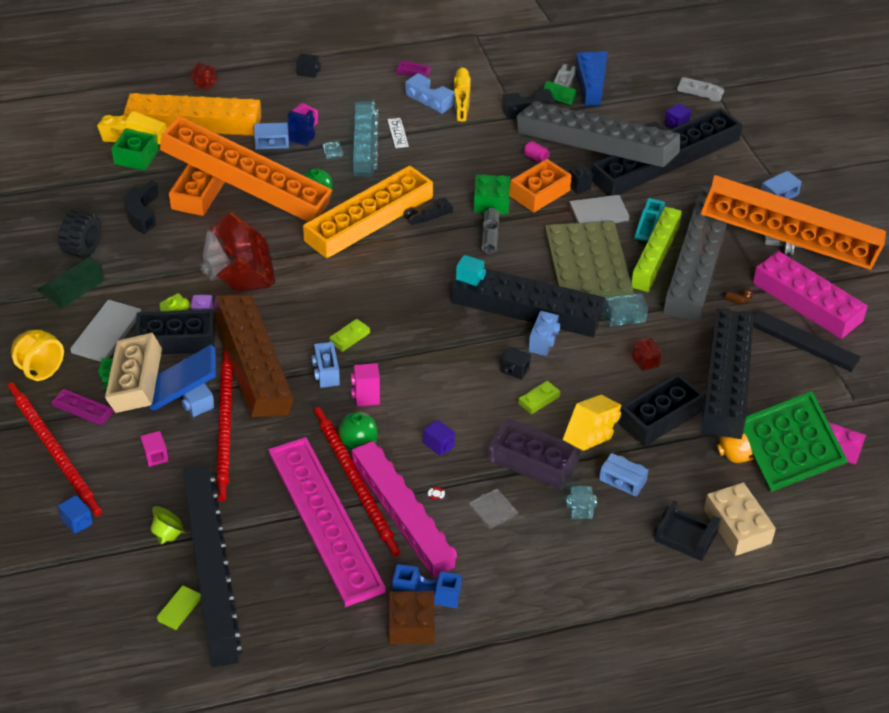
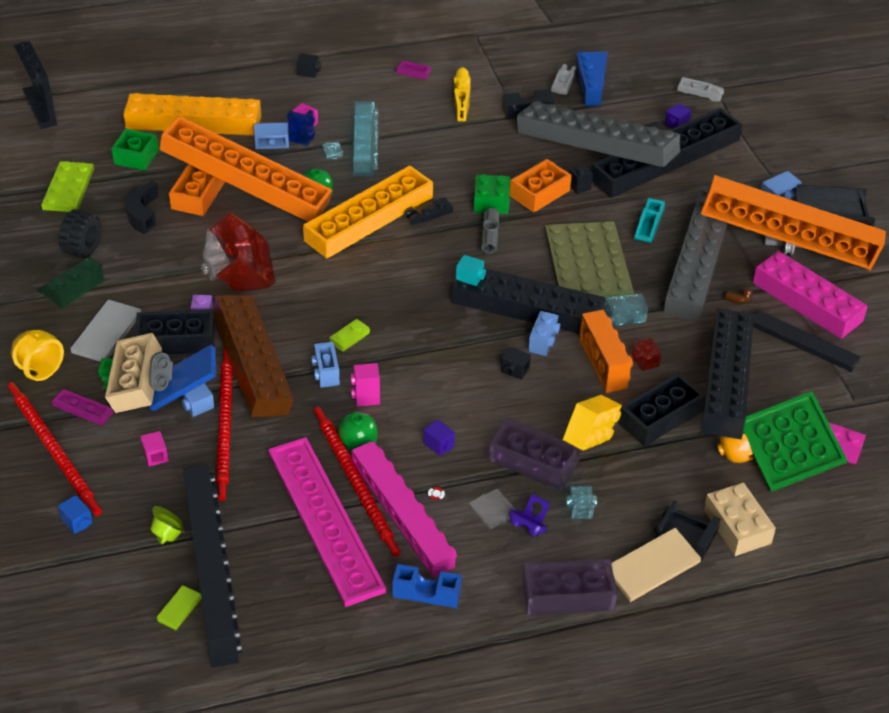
(38, 94): none -> black panel
(67, 186): none -> lime plate
(113, 126): yellow brick -> none
(160, 371): none -> dark grey bracket
(175, 303): lime brick -> none
(203, 75): clear red brick -> none
(398, 133): white sticker -> none
(412, 617): reddish brown brick -> none
(438, 99): medium blue arch -> none
(534, 524): none -> dark purple bracket
(536, 152): dark pink brick -> none
(539, 397): lime plate -> none
(561, 93): green plate -> none
(569, 587): none -> clear purple brick
(599, 210): light grey tile -> none
(605, 351): none -> orange brick
(624, 474): medium blue brick -> none
(653, 564): none -> tan tile
(656, 249): lime brick -> none
(836, 200): none -> black panel

